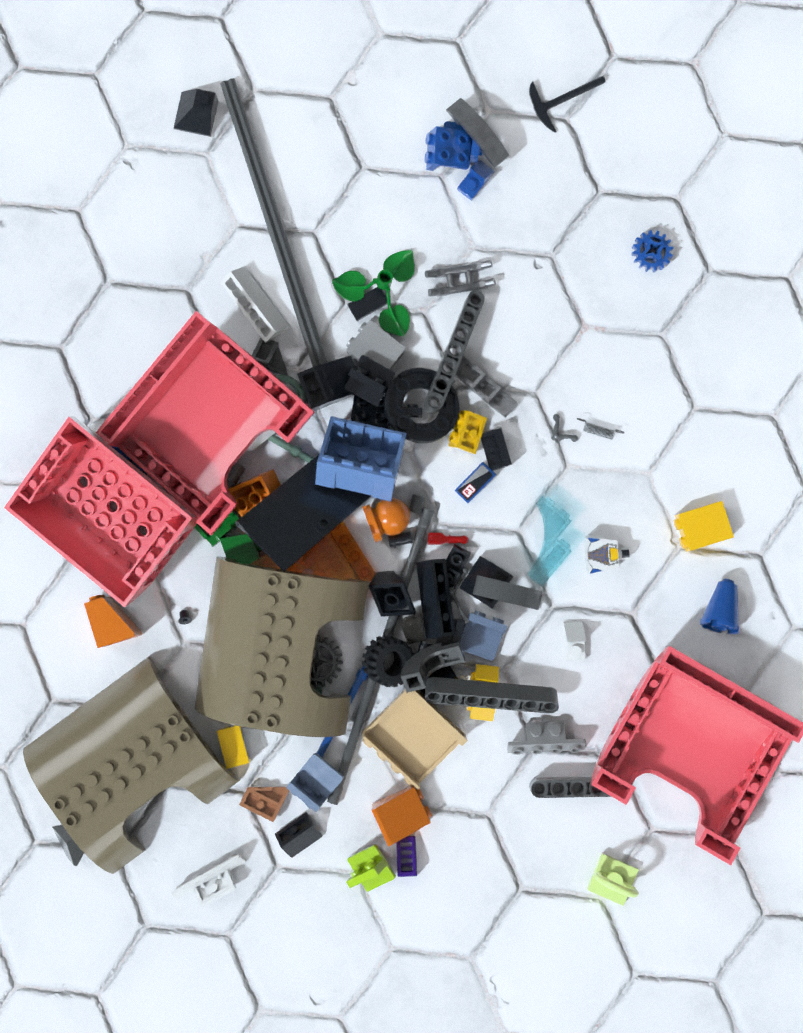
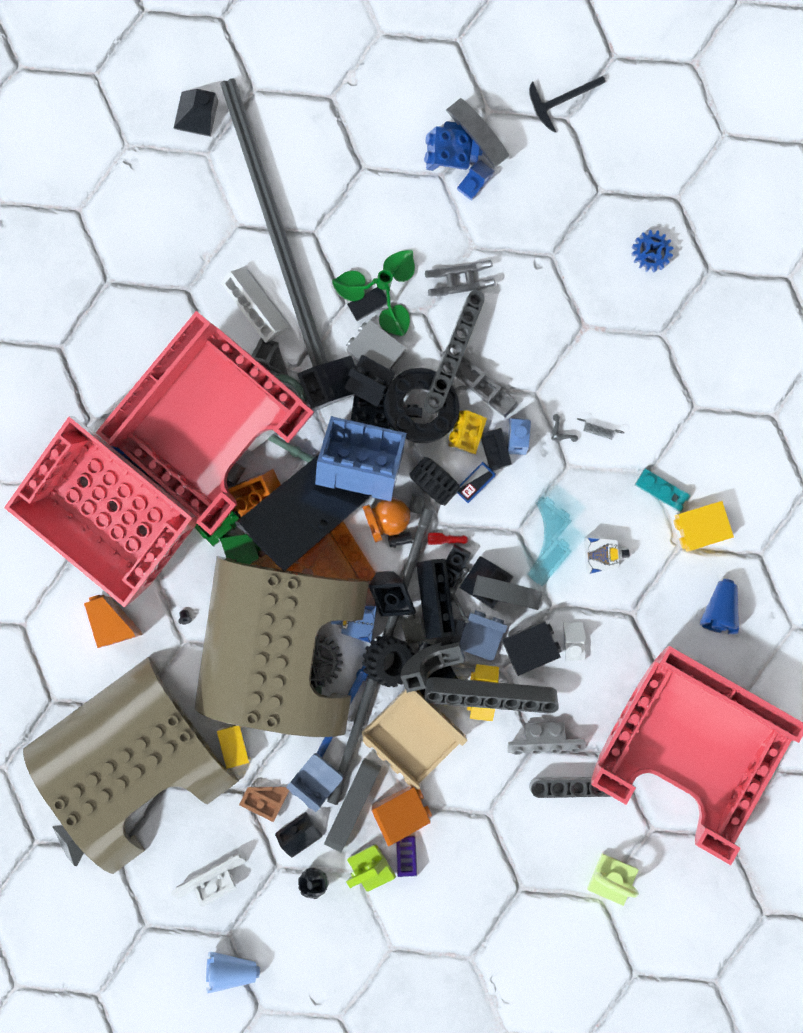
(229, 972): none -> light blue cone
(313, 883): none -> black piece
(352, 805): none -> dark grey beam
(360, 629): none -> medium blue torso
(434, 481): none -> black tyre
(518, 436): none -> medium blue torso
(531, 647): none -> black brick
(661, 490): none -> teal plate

